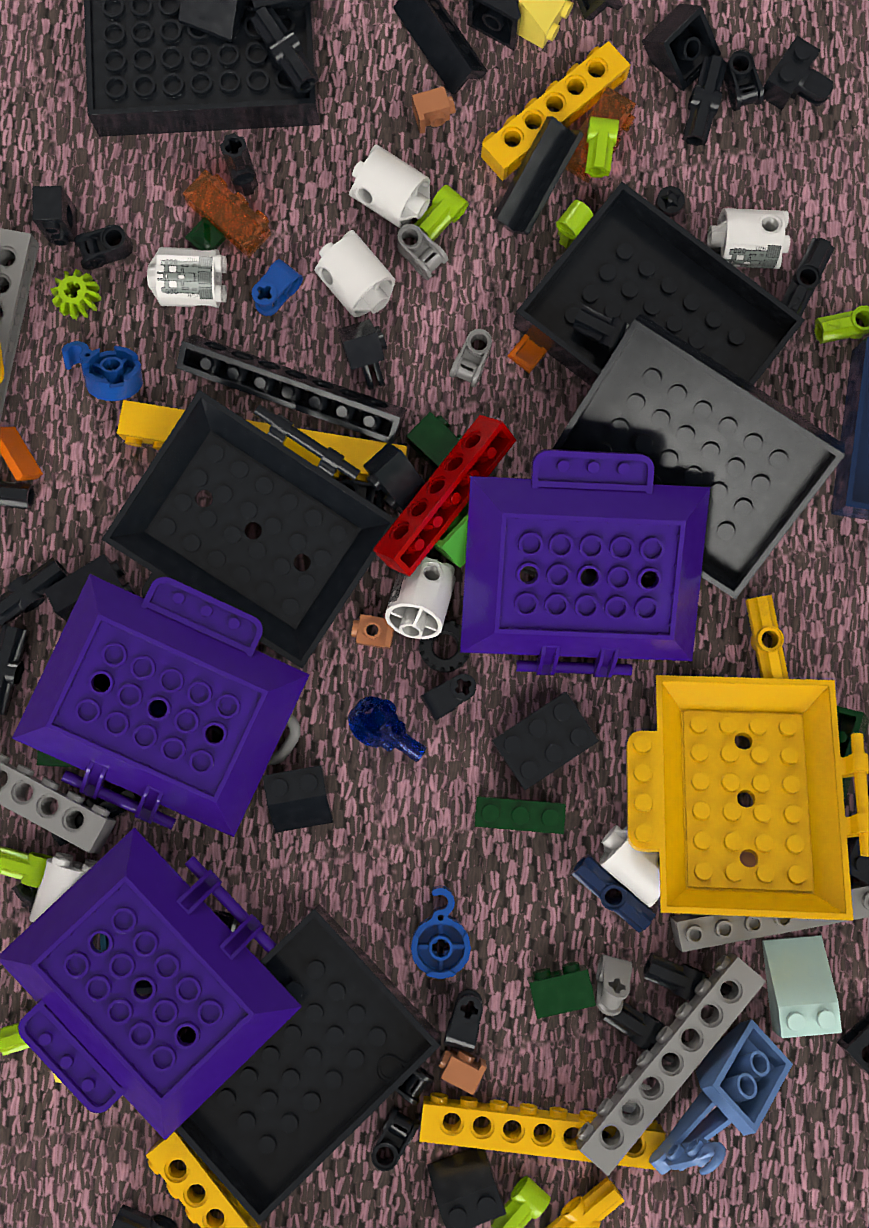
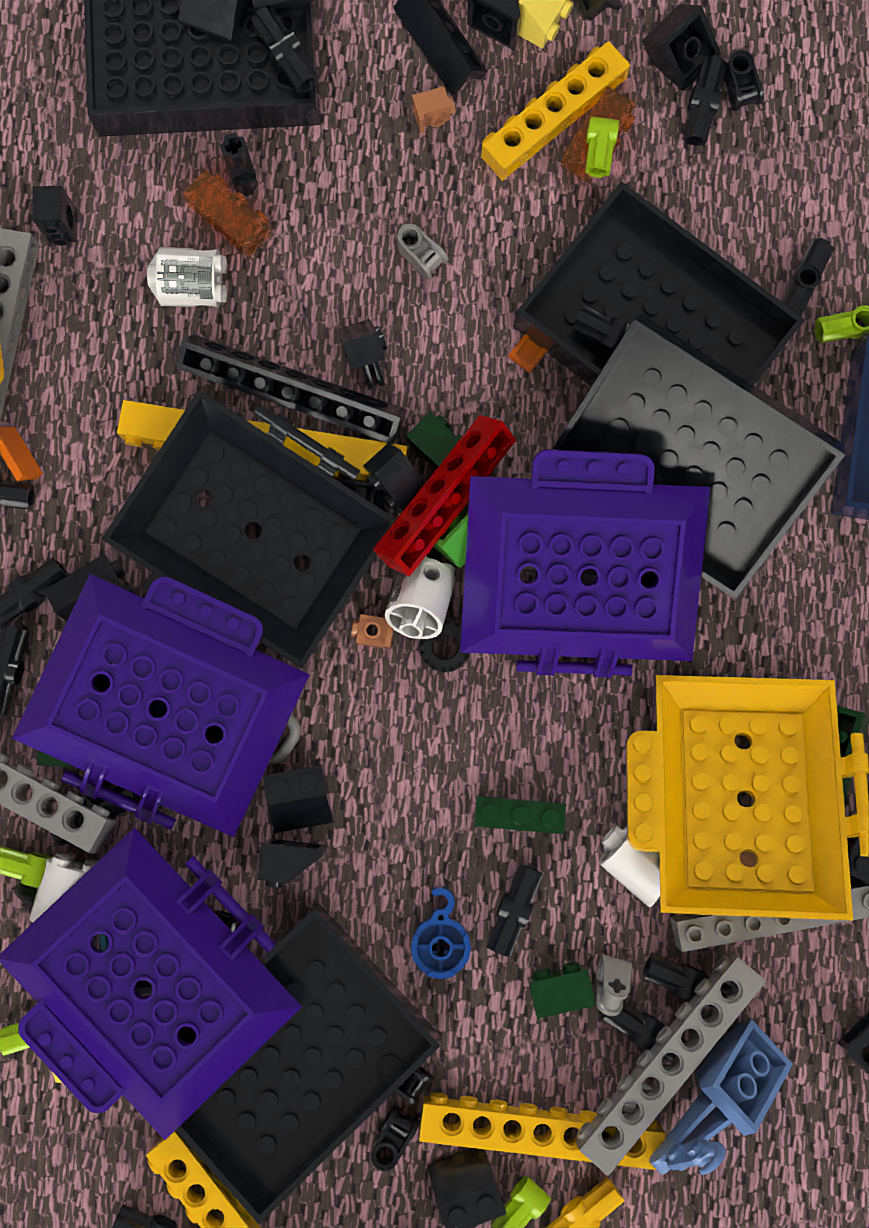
(65, 296): lime gear -> none
(100, 246): black piece -> none
(106, 374): blue piece -> none
(205, 236): dark green tile -> none
(279, 283): blue piece -> none
(286, 859): none -> black slope
(355, 275): white cylinder -> none
(382, 727): clear blue pin -> none
(390, 187): white cylinder -> none
(444, 697): black piece -> none
(445, 208): lime piece -> none
(461, 1069): nougat brick -> none
(464, 1025): black piece -> none
(471, 362): light grey piece -> none
(514, 910): none -> black piece
(537, 176): black panel -> none
(544, 741): black brick -> none
(573, 222): lime piece -> none
(626, 905): dark blue piece -> none
(670, 201): black tile -> none
(750, 237): white cylinder -> none
(764, 620): yellow piece -> none
(796, 77): black brick -> none
(800, 987): light aqua slope -> none

